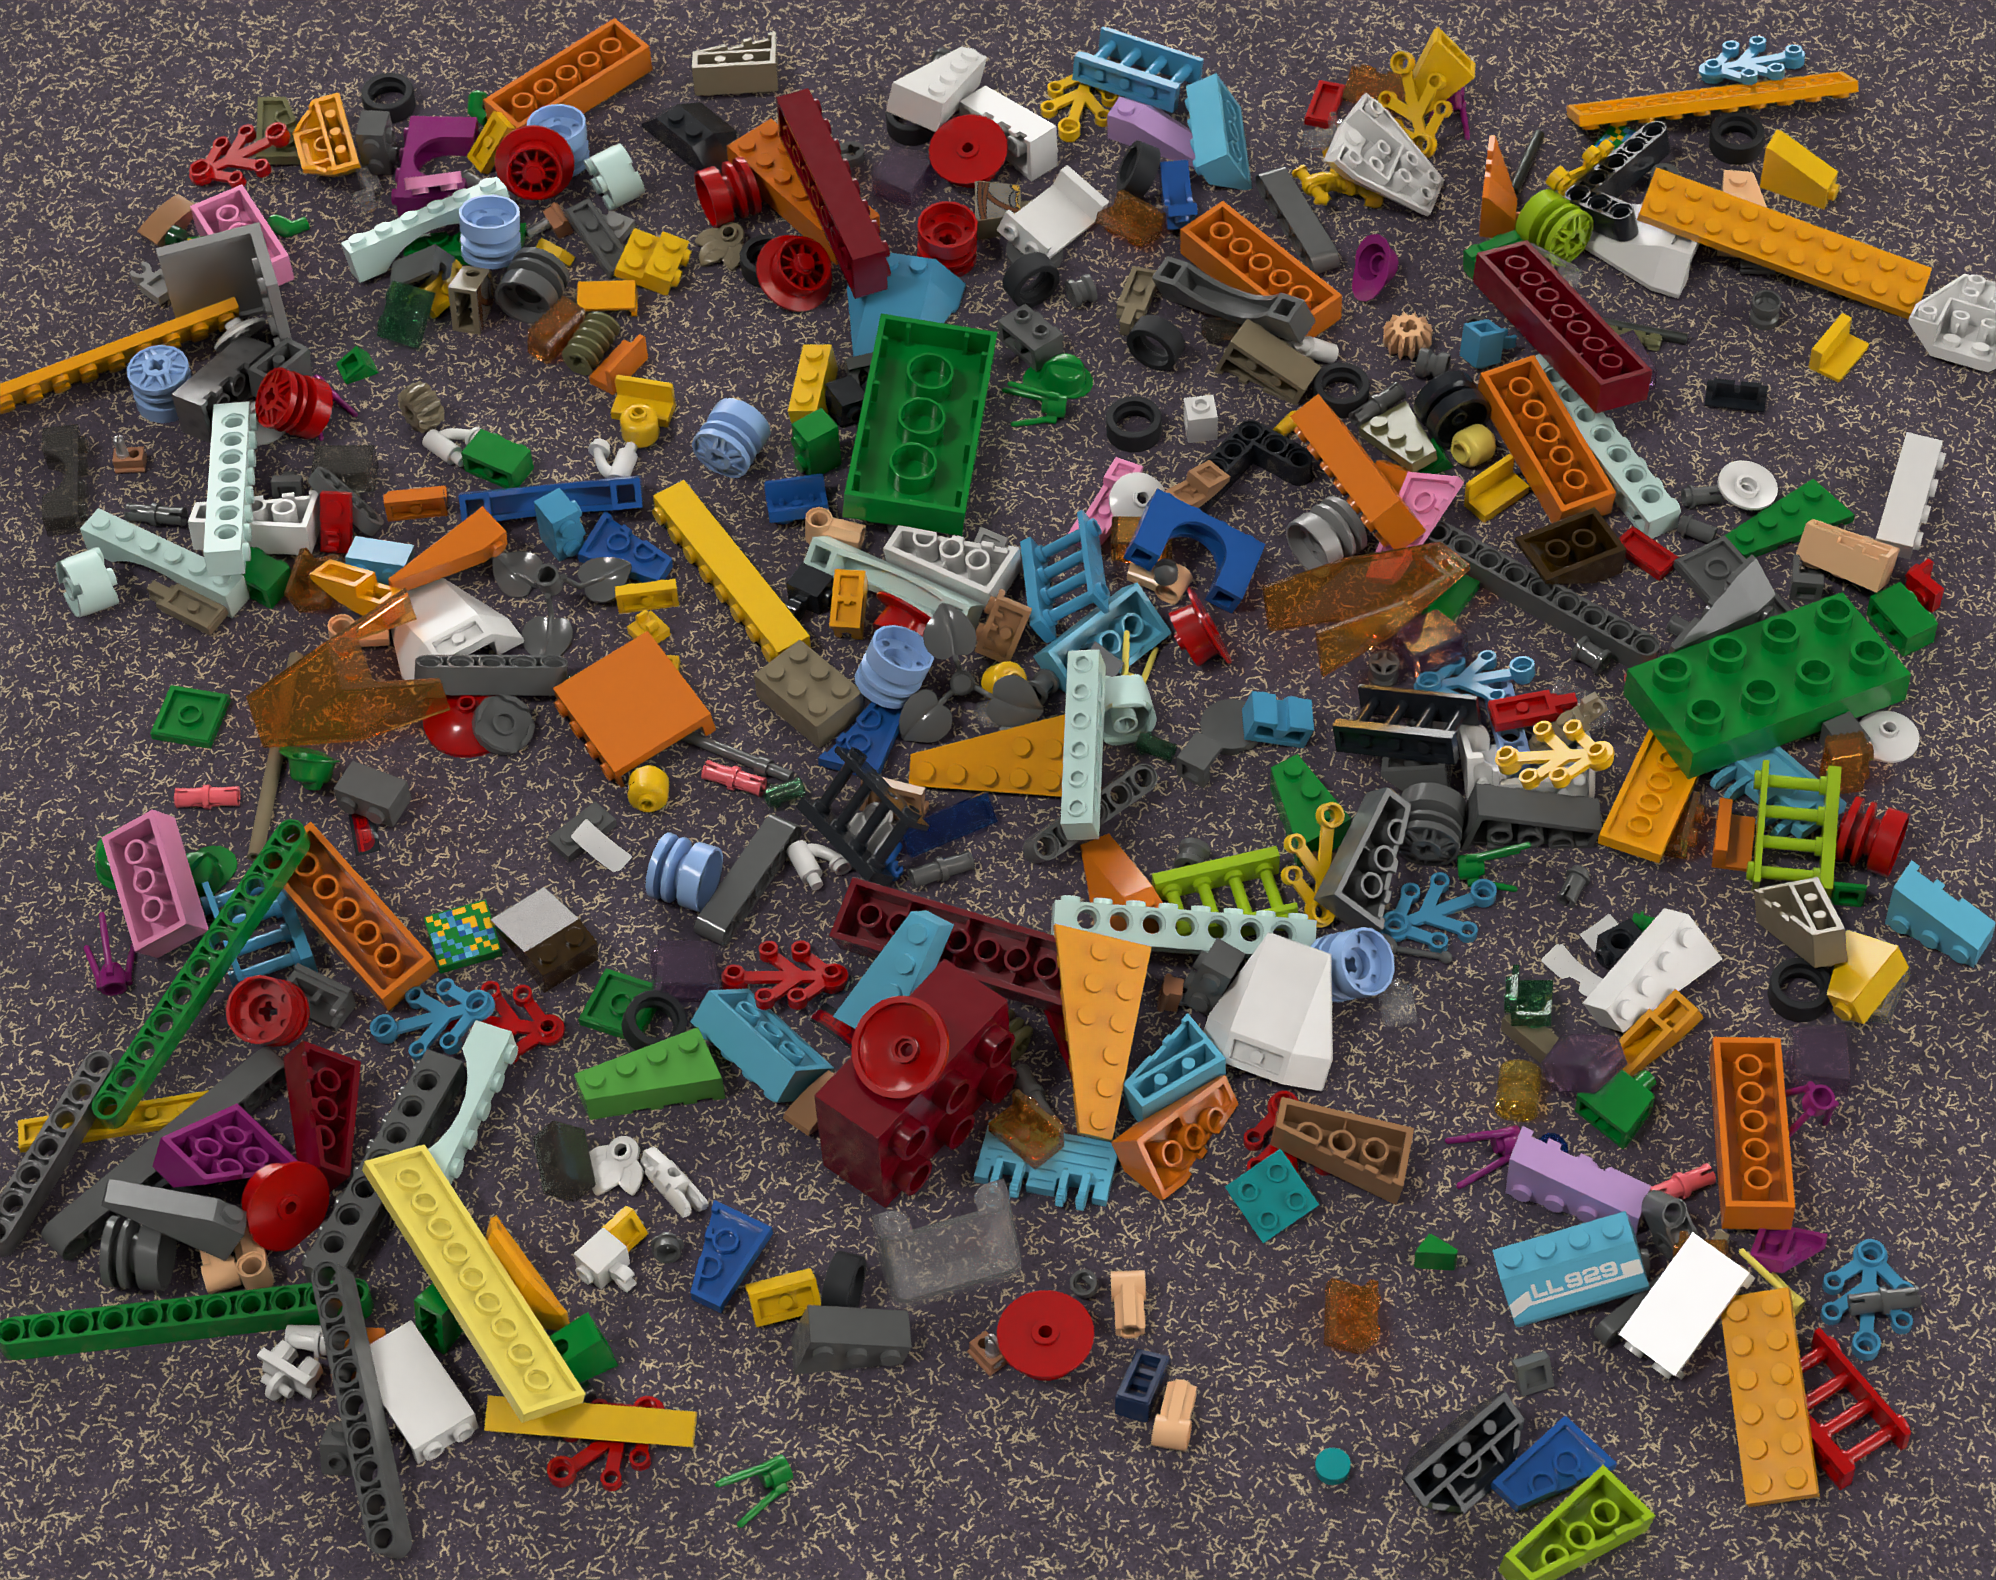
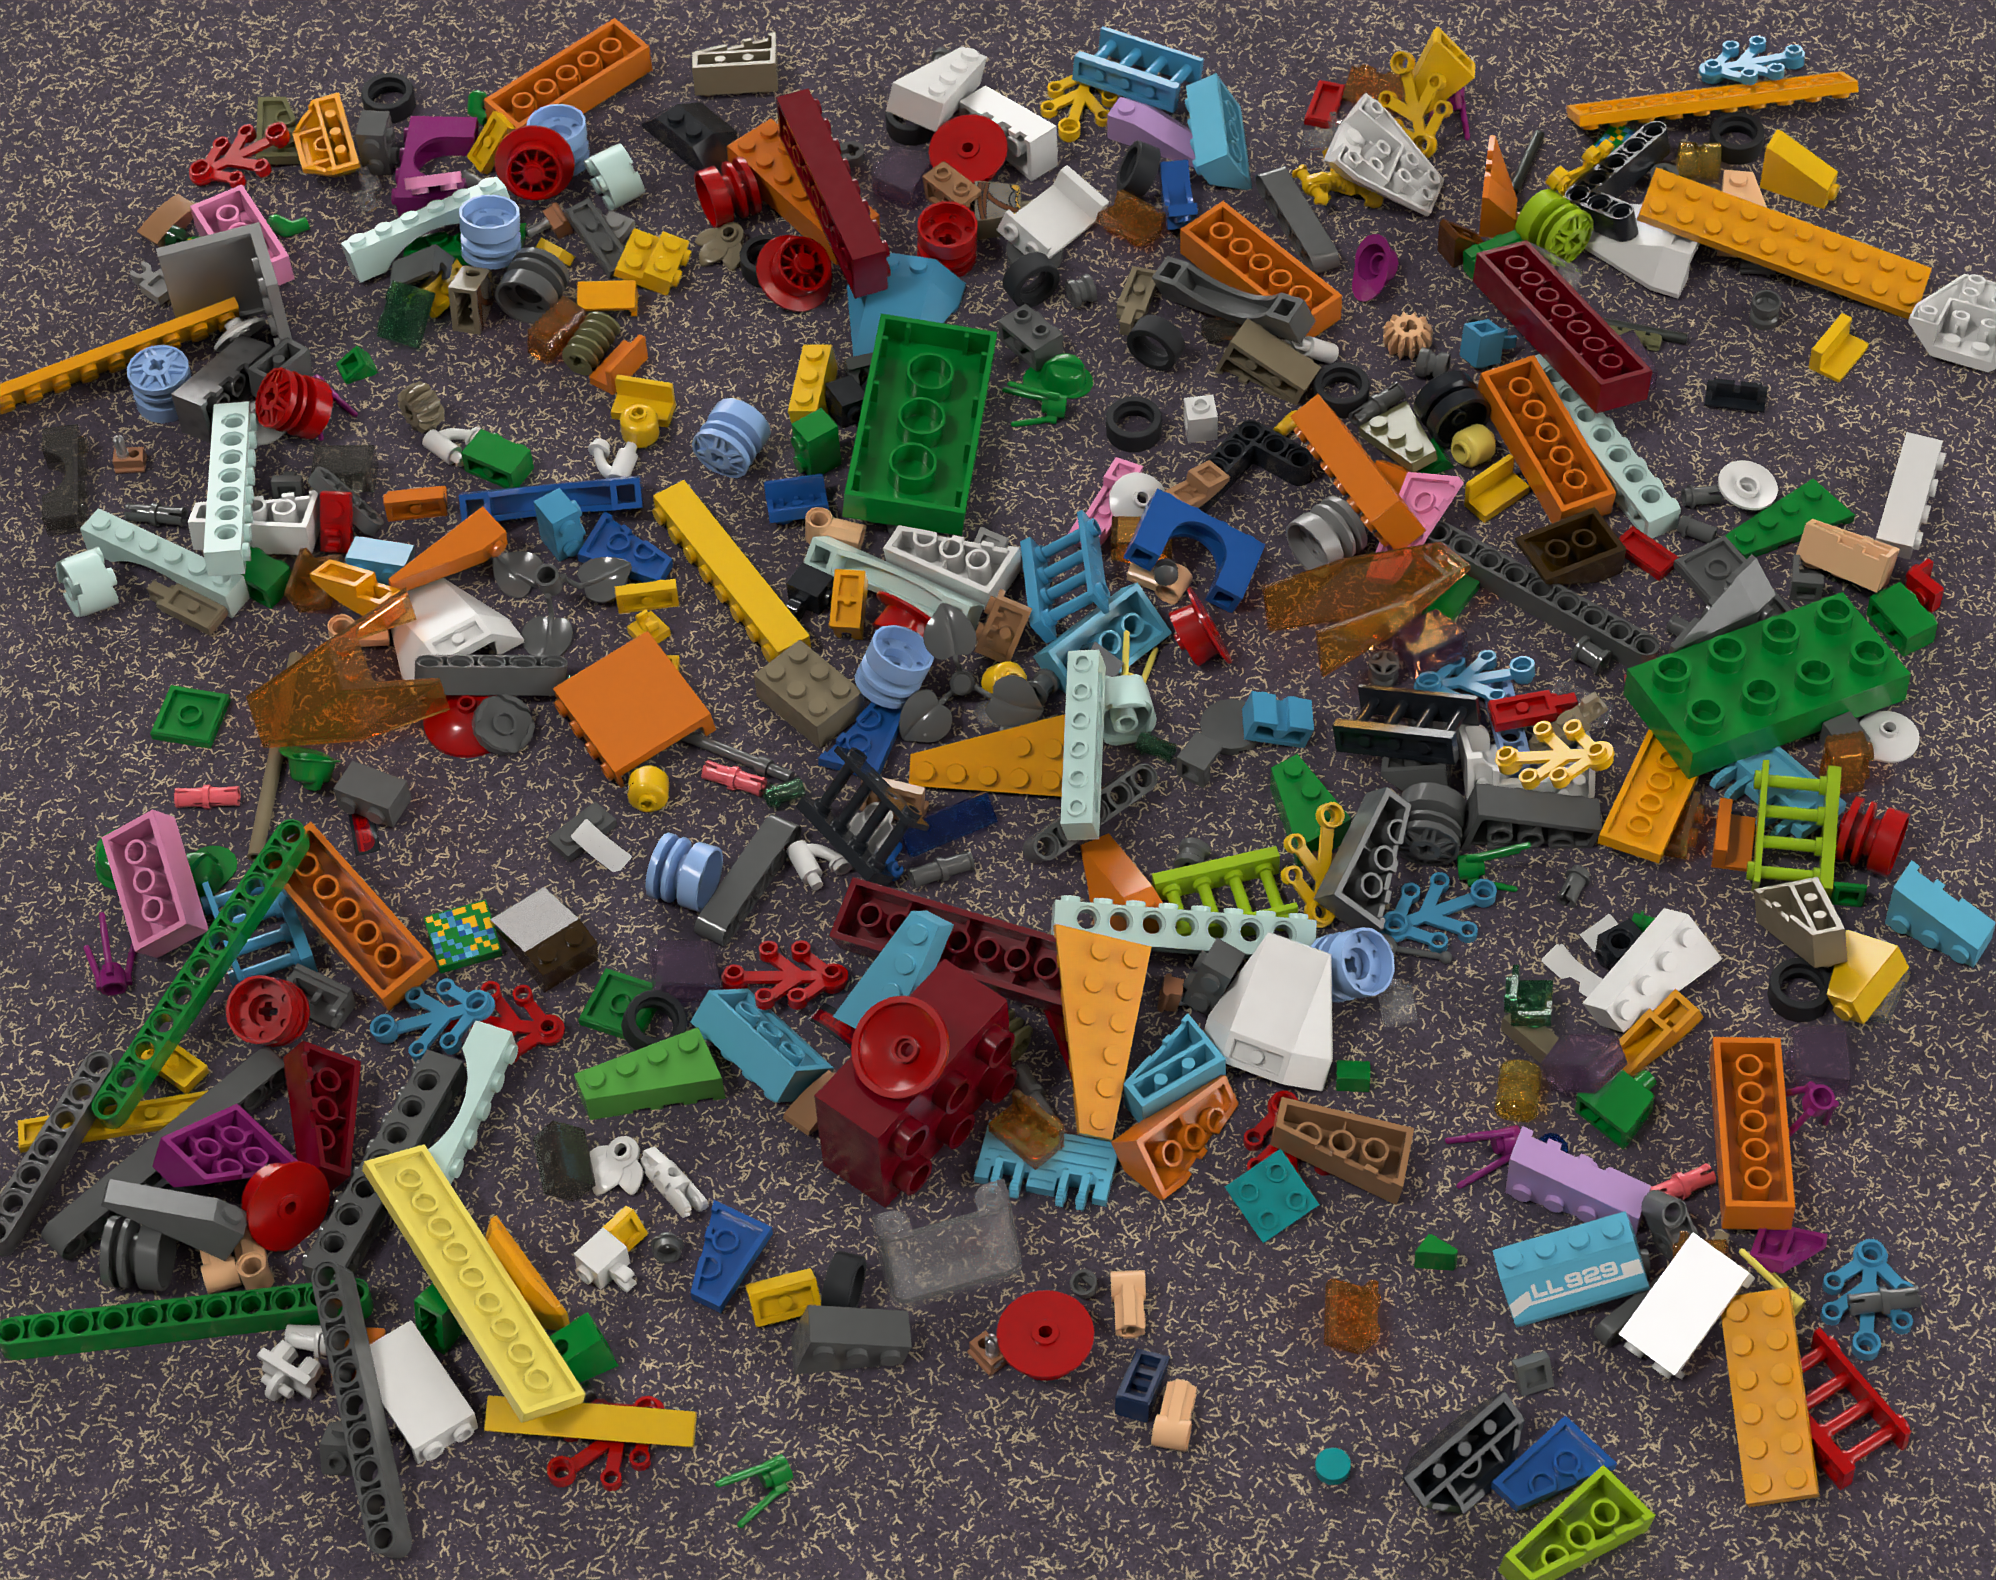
(181, 1069): none -> yellow plate
(947, 184): none -> medium nougat bracket
(1353, 1076): none -> green slope
(1454, 240): none -> reddish brown slope
(1699, 160): none -> clear yellow wheel

